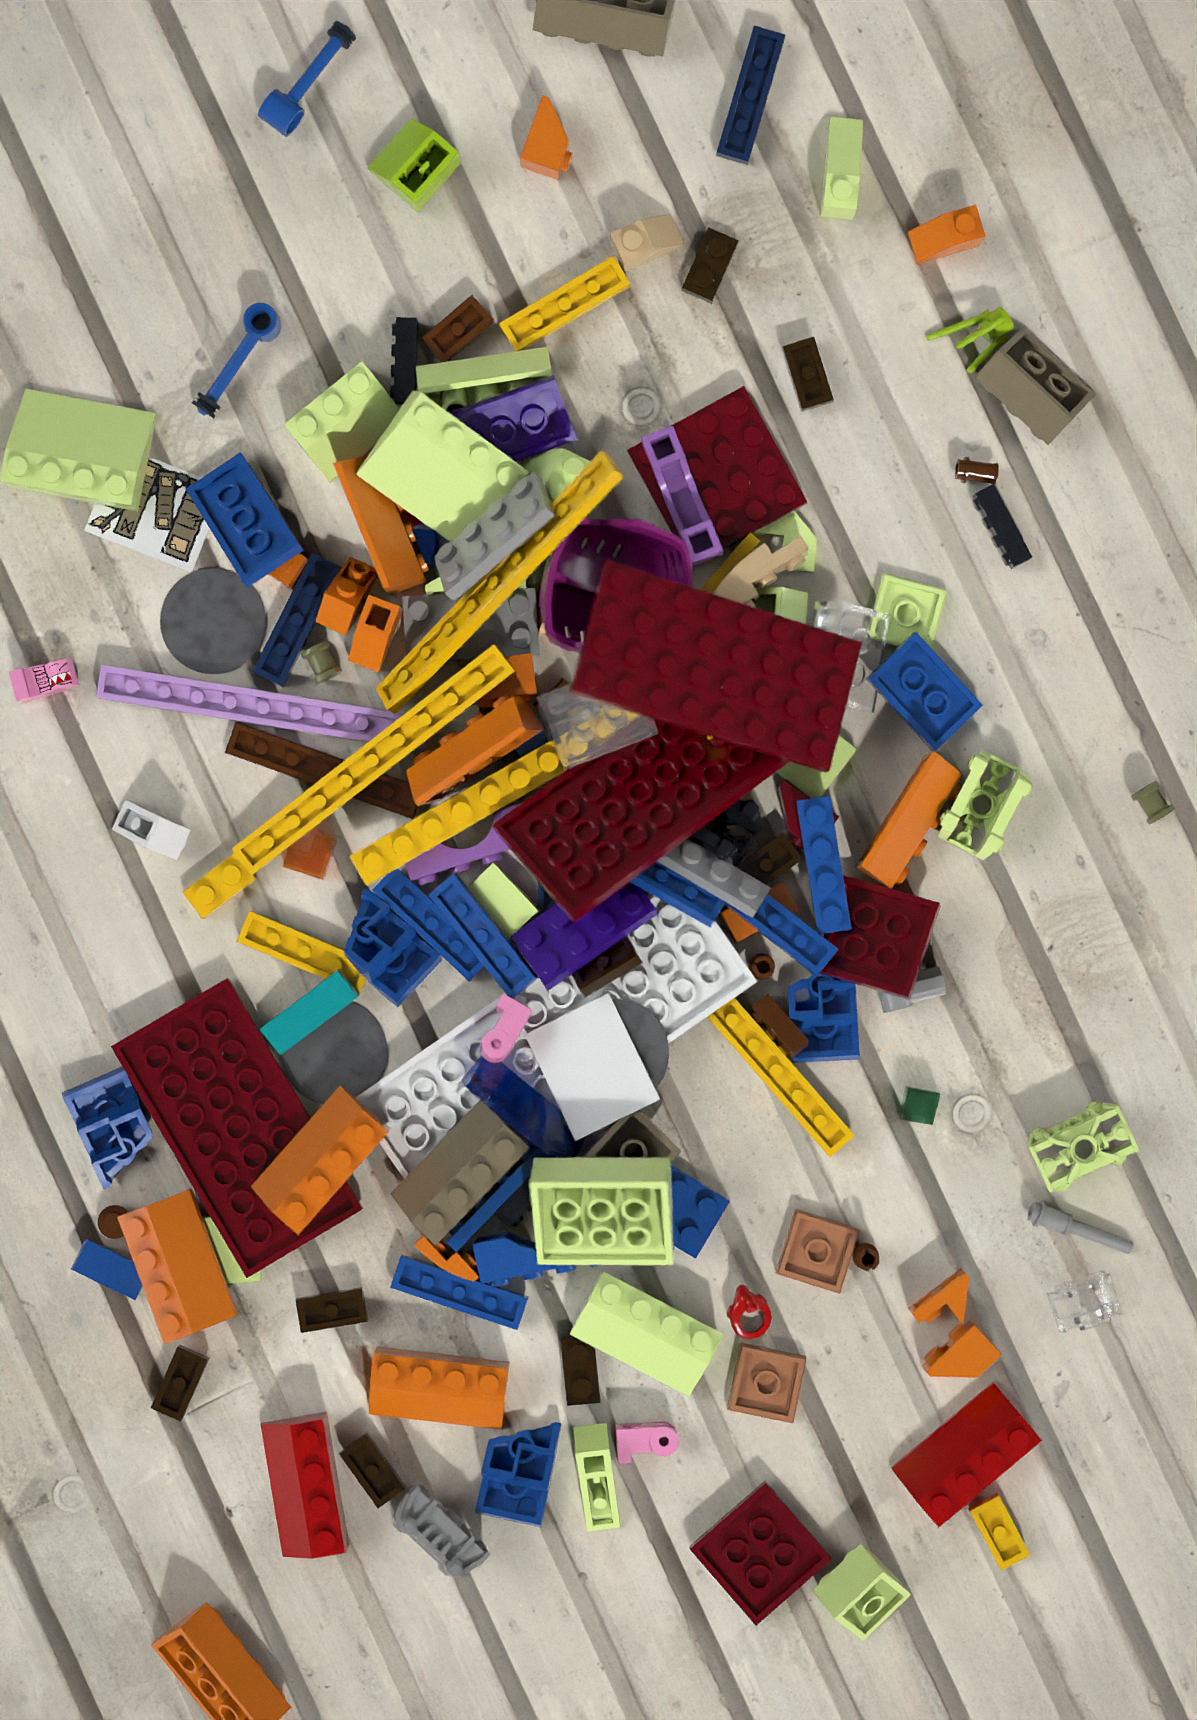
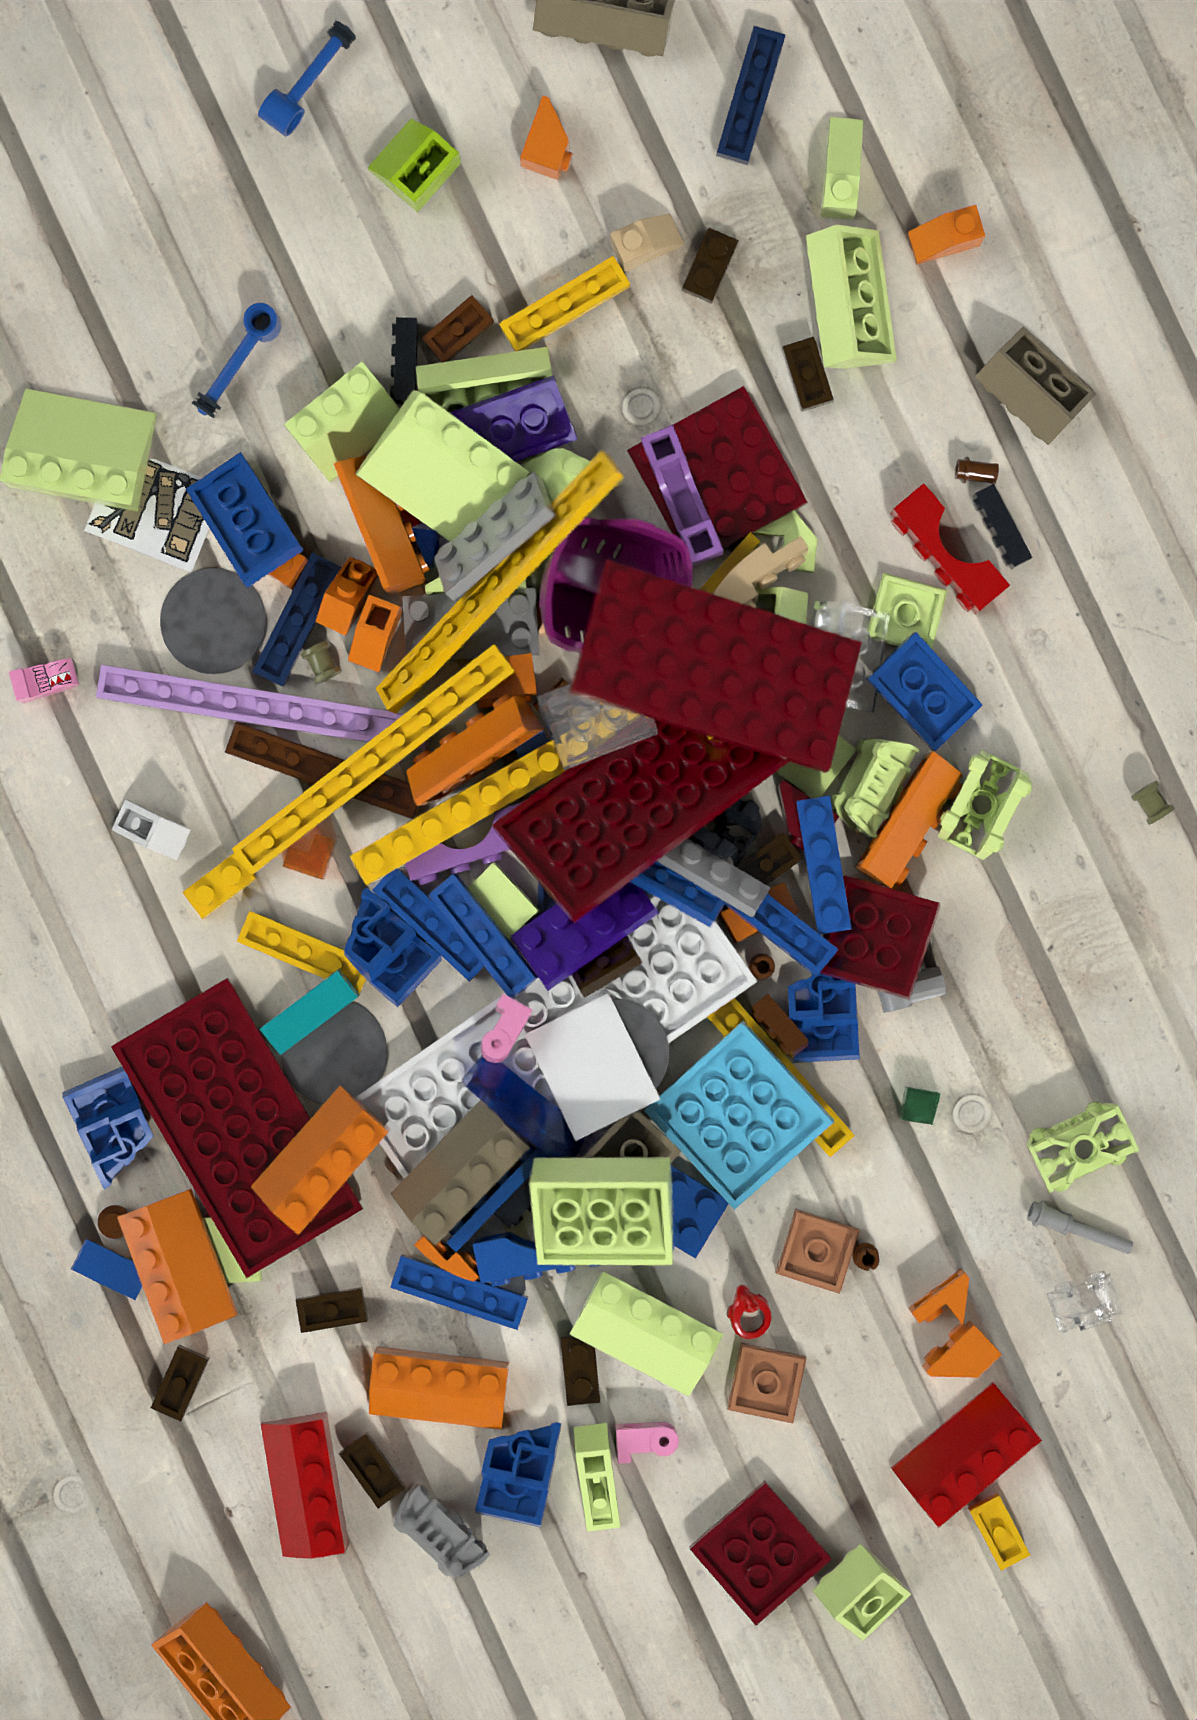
(739, 1115): none -> medium azure plate
(850, 297): none -> yellowish green slope
(873, 784): none -> yellowish green piece
(973, 582): none -> red arch
(993, 326): lime plant -> none

